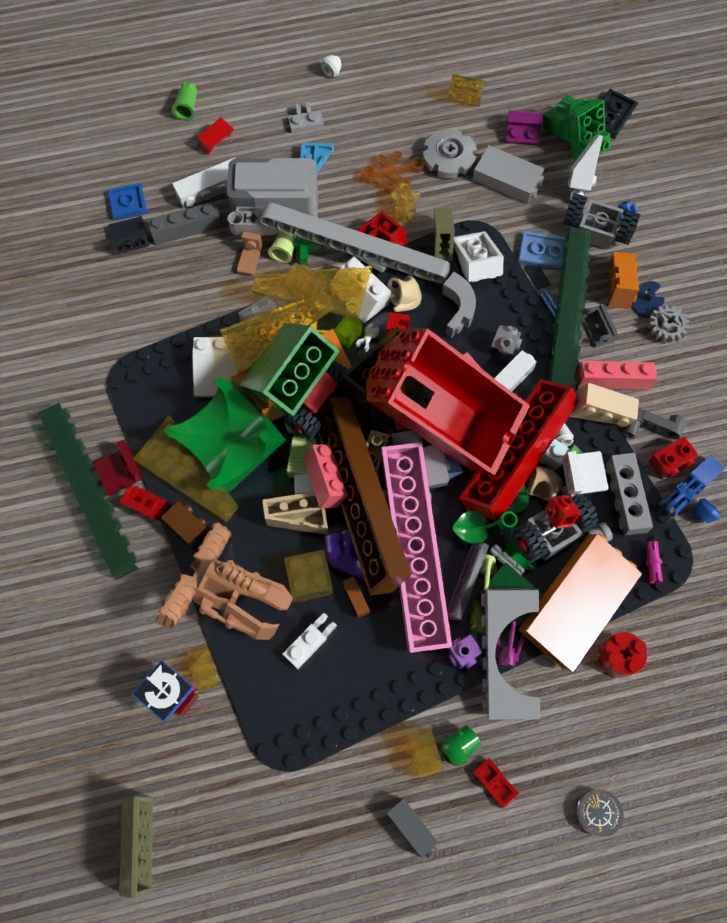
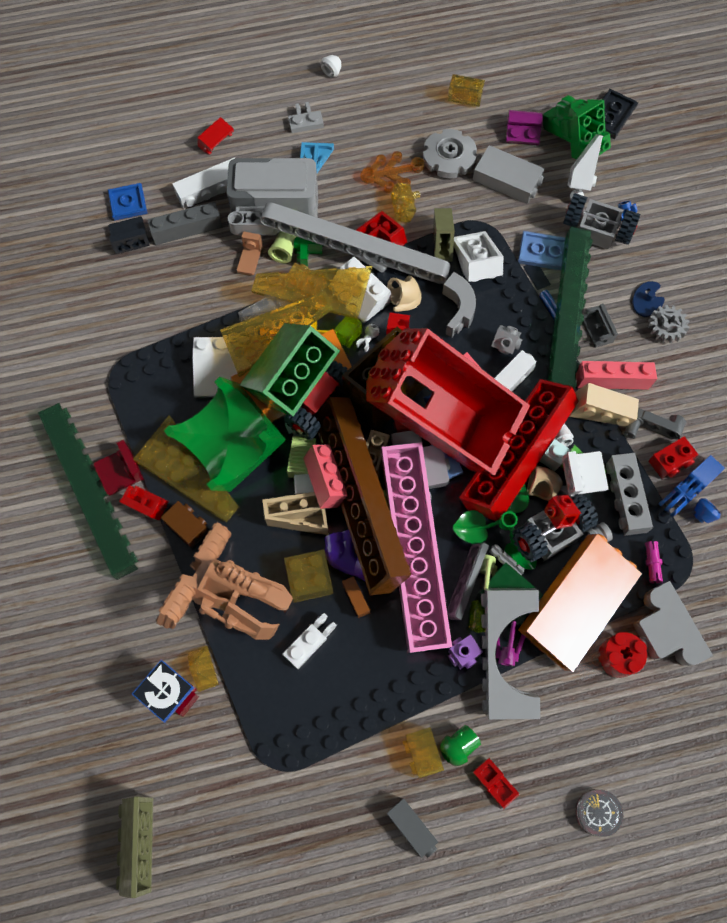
(185, 103): bright green plant -> none
(622, 280): orange wedge -> none
(670, 628): none -> light grey brick

